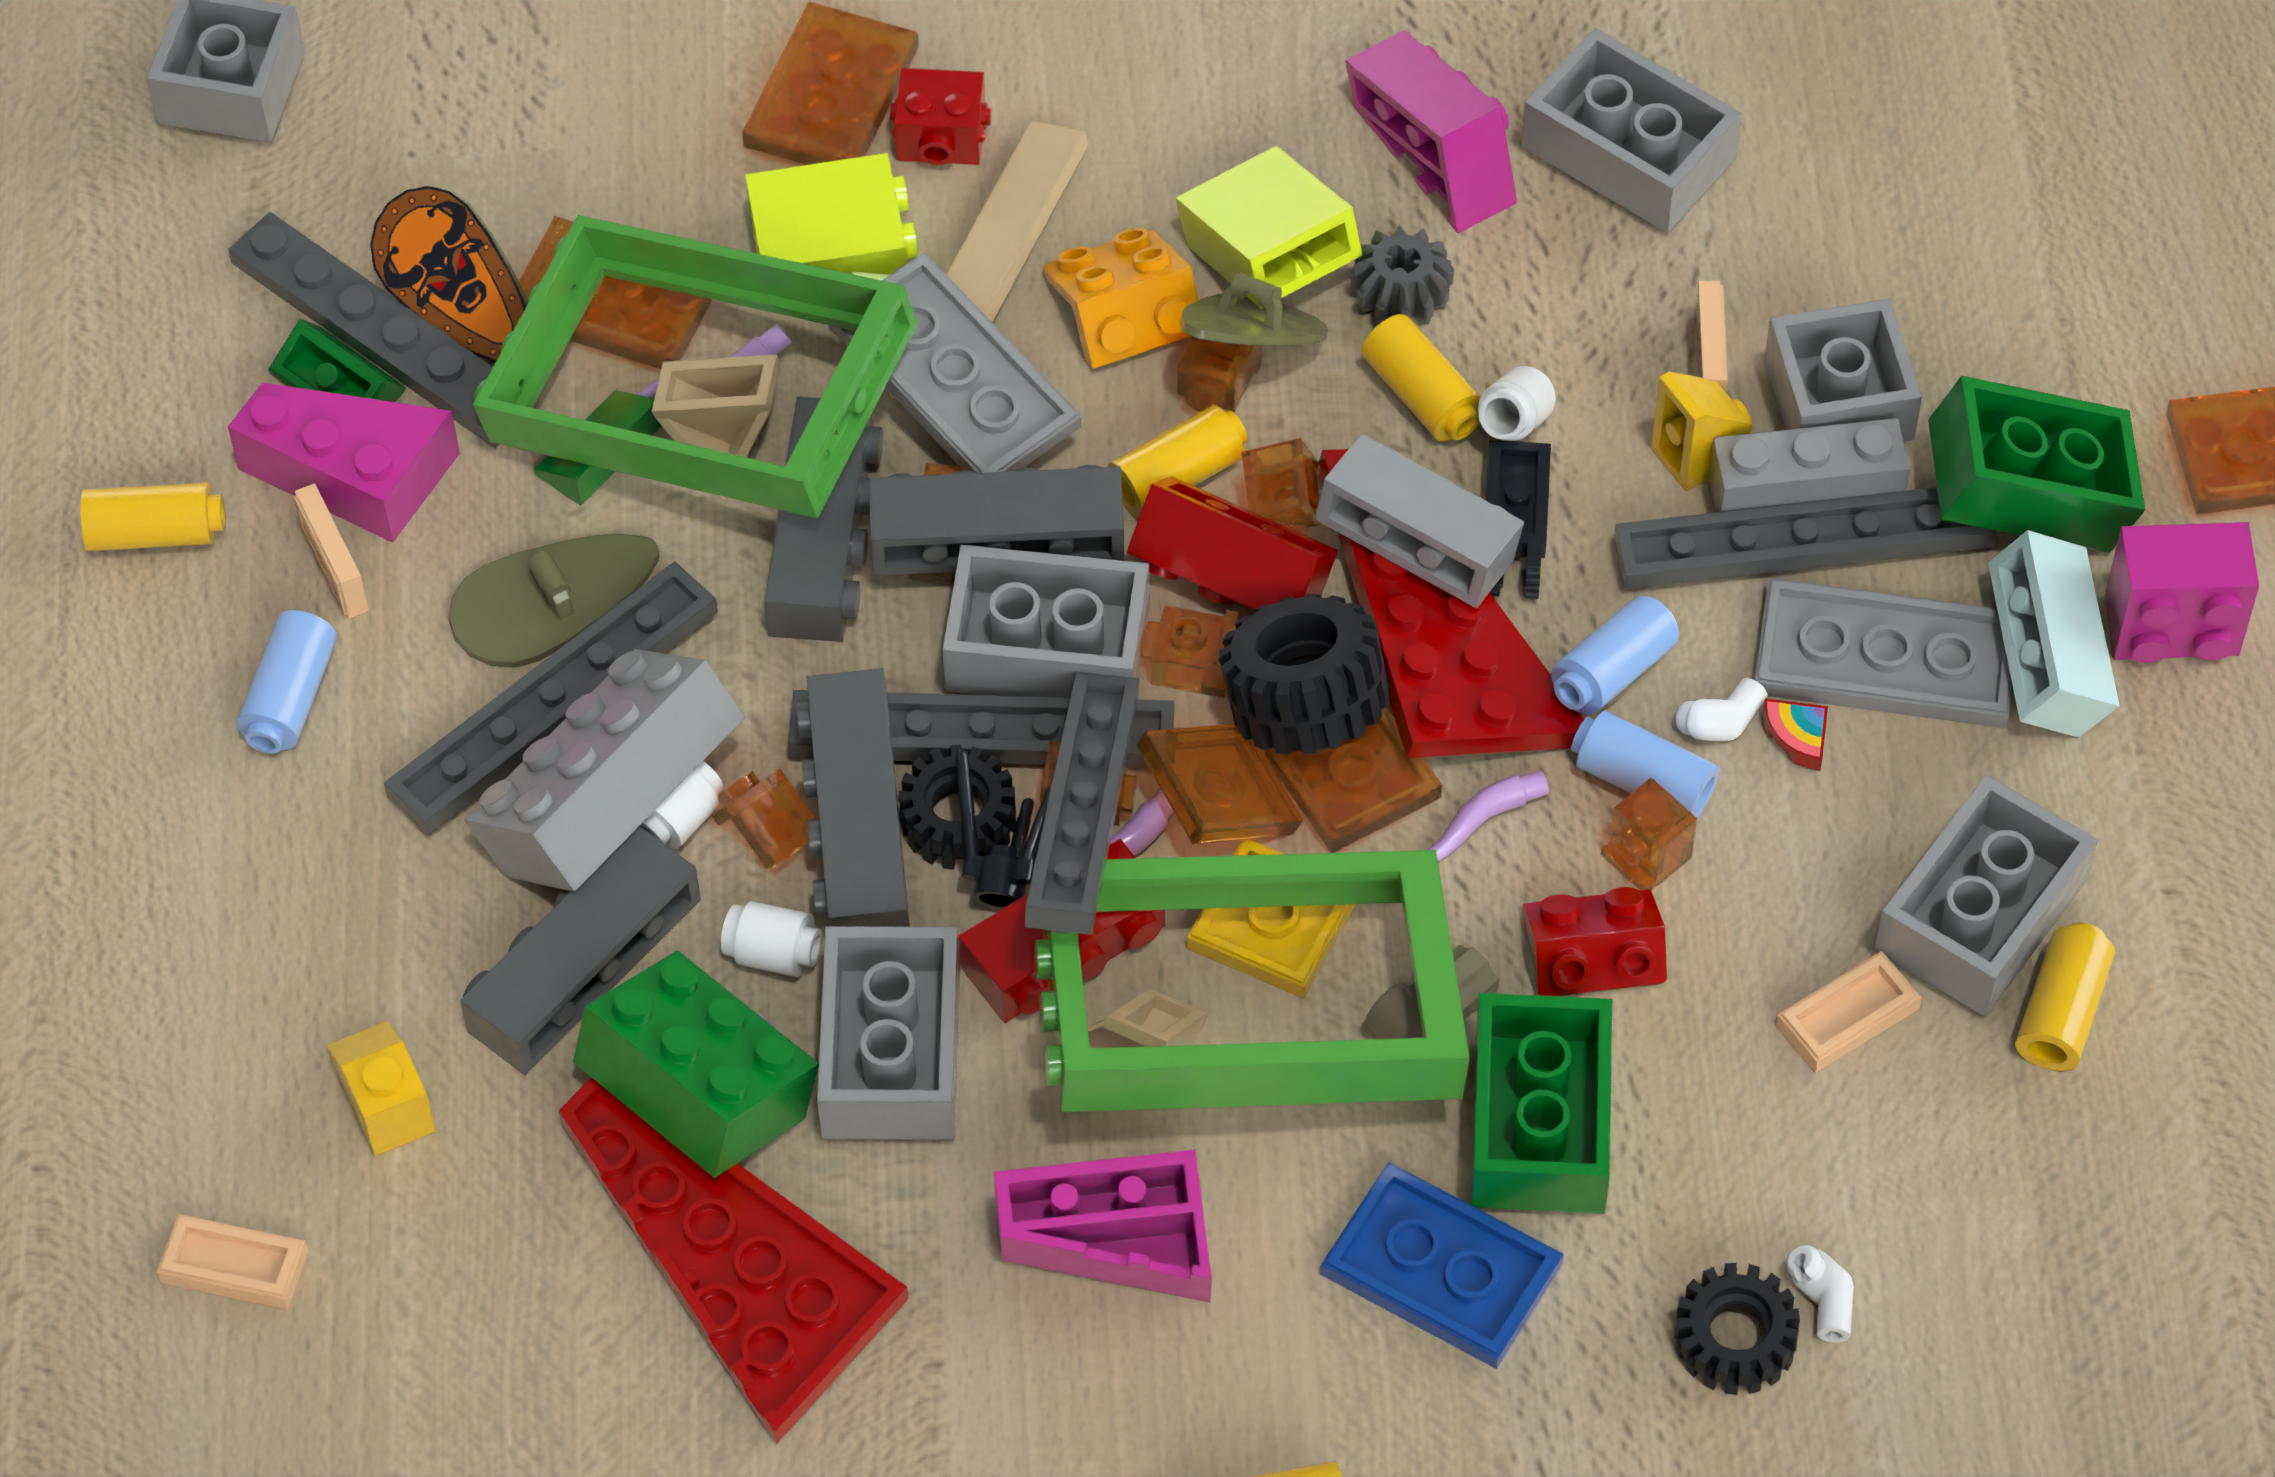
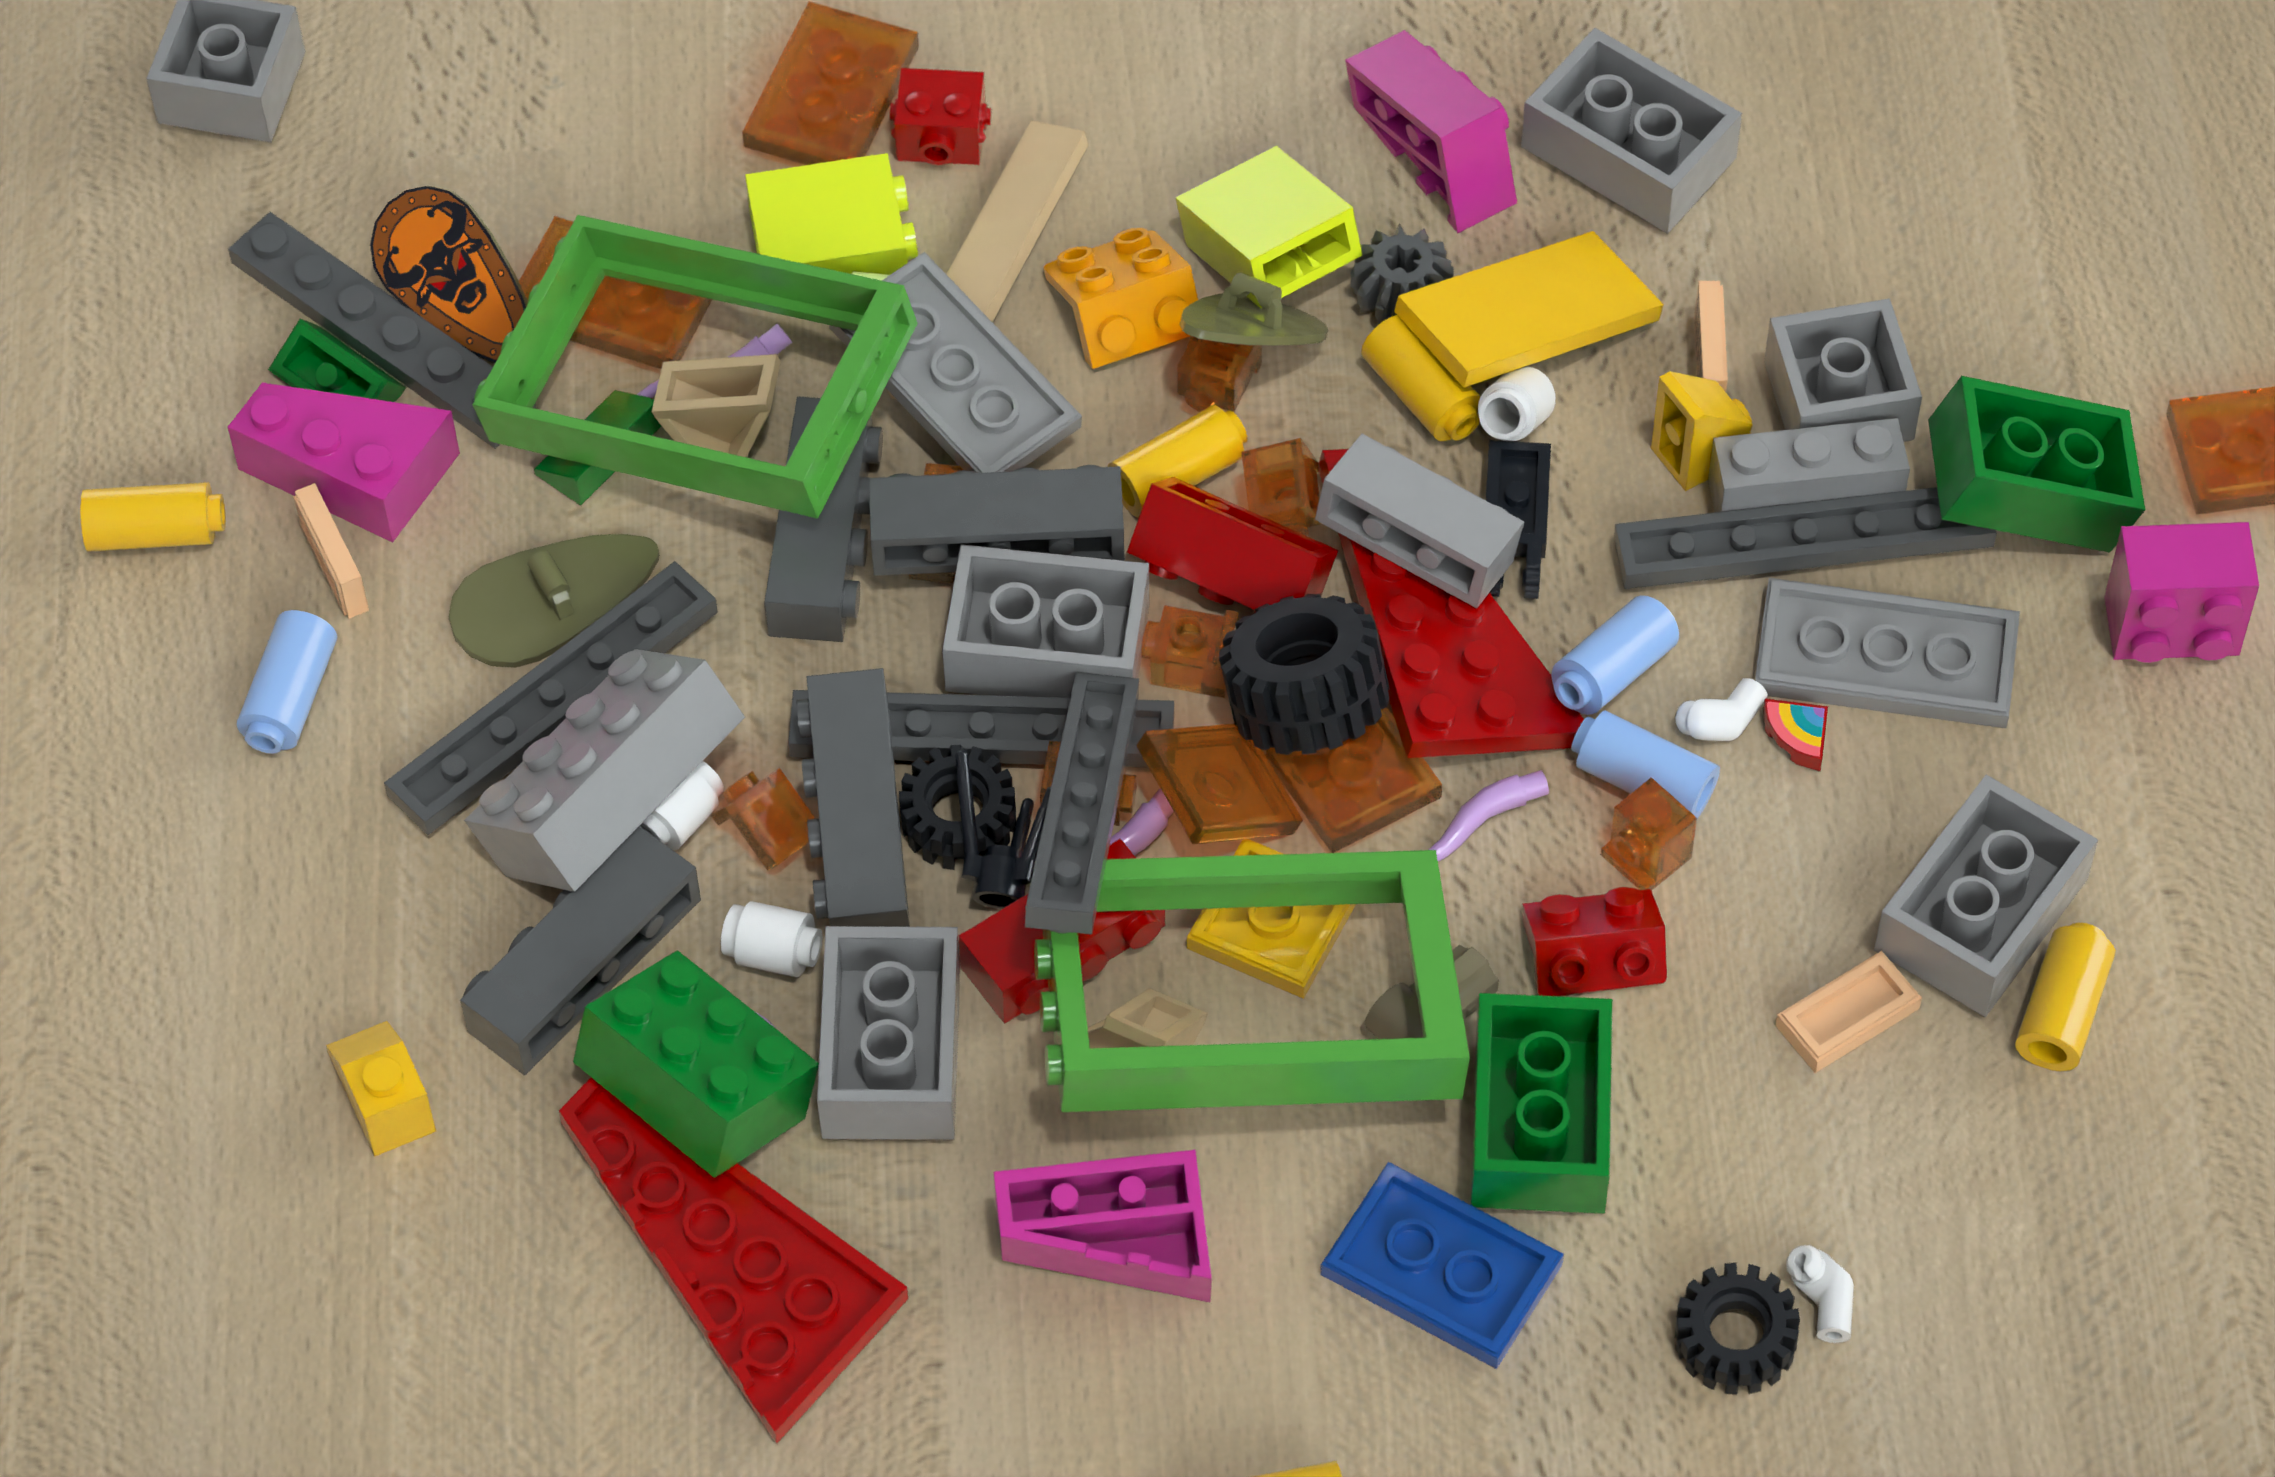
(232, 1261): light nougat tile -> none
(1528, 308): none -> yellow tile
(2053, 634): light aqua brick -> none

